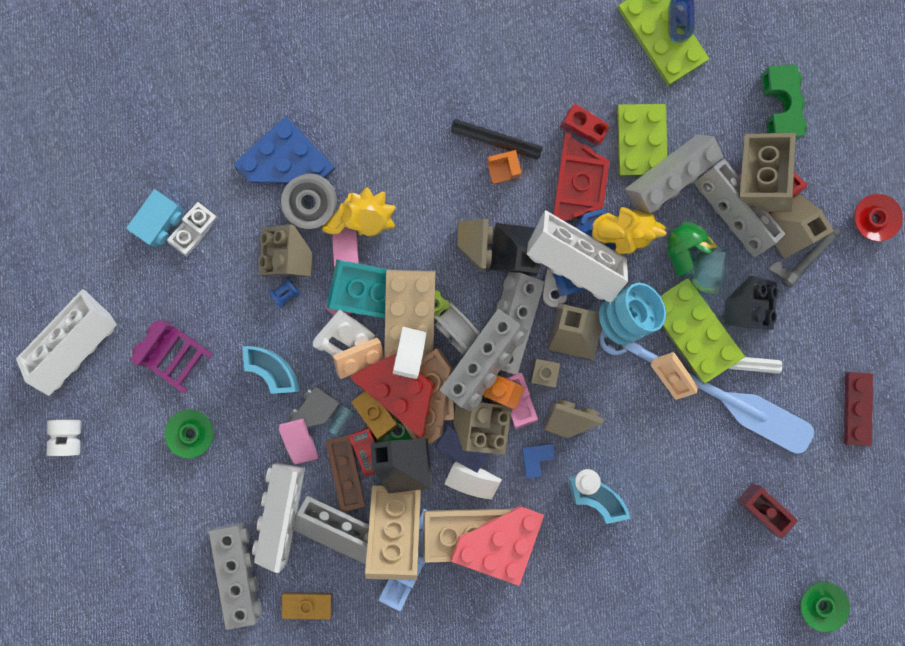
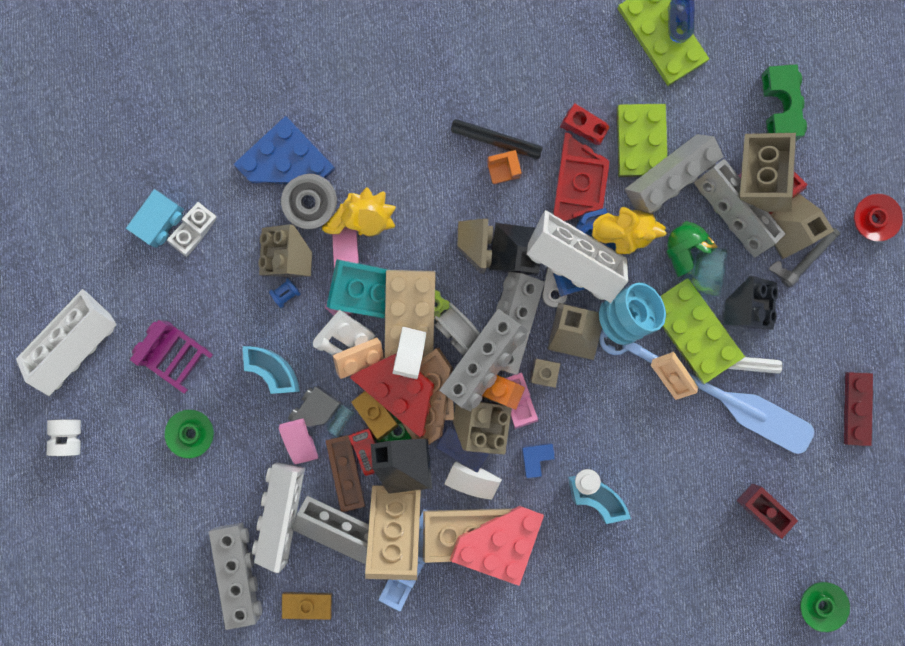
(567, 421): dark tan slope -> none

